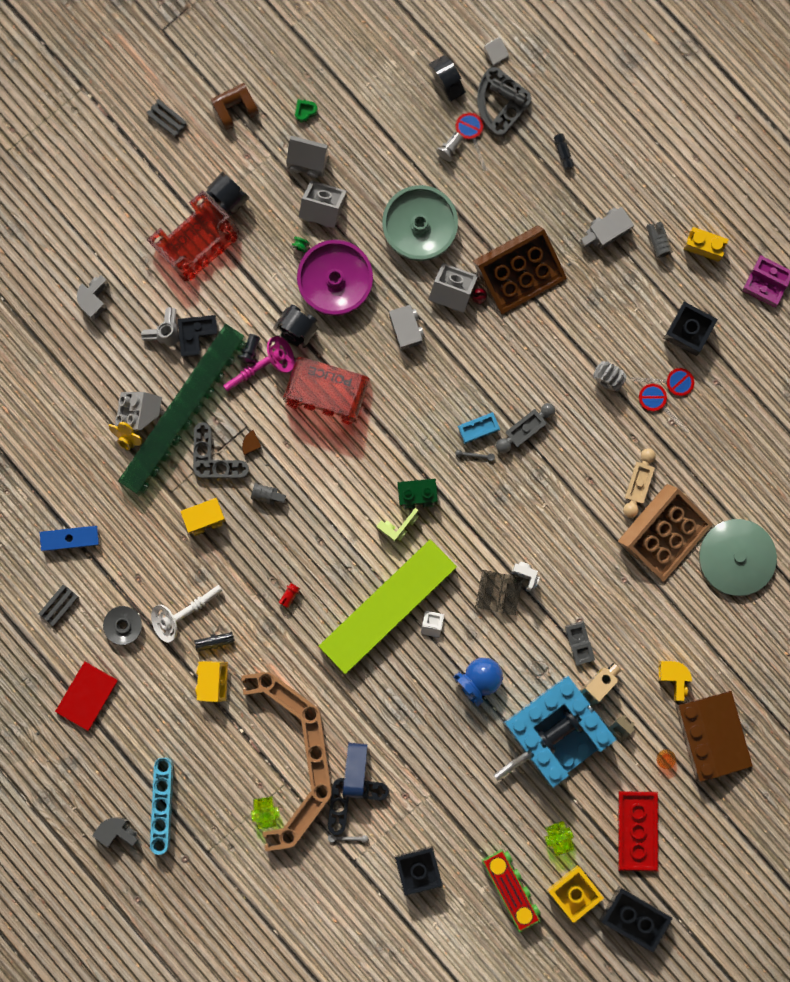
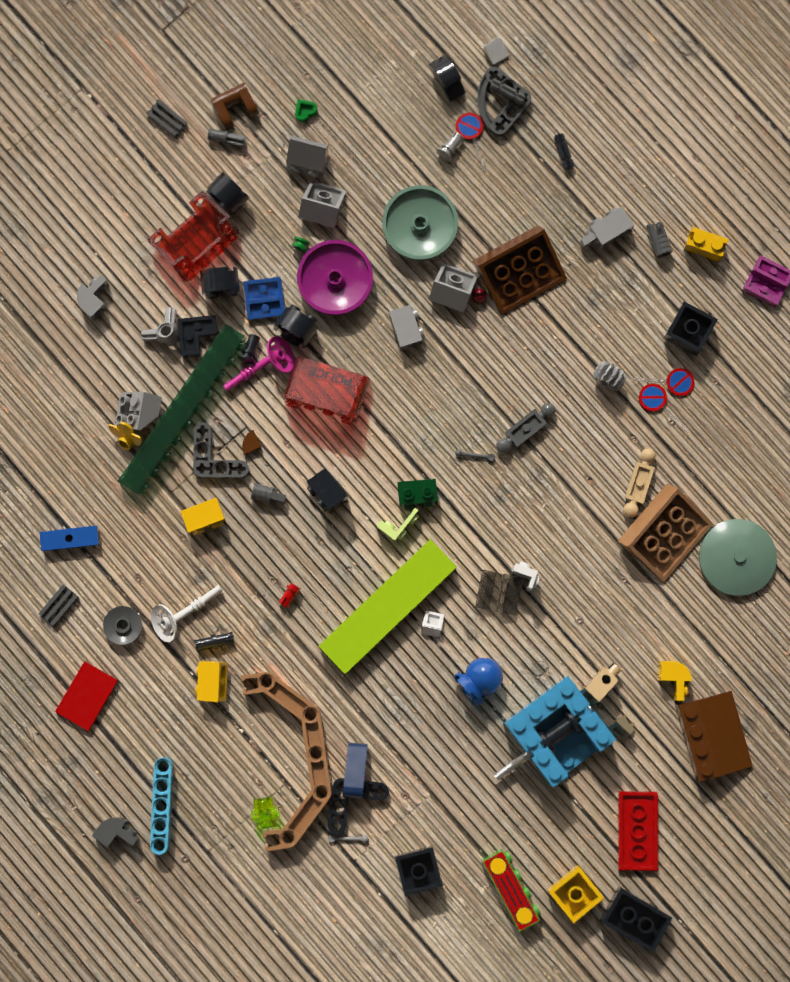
(220, 281): none -> black brick
(226, 137): none -> dark grey axle
(264, 297): none -> blue slope
(328, 491): none -> black brick
(478, 428): dark azure plate -> none
(559, 838): clear neon green brick -> none
(579, 643): dark grey slope -> none
(666, 759): clear orange plate -> none

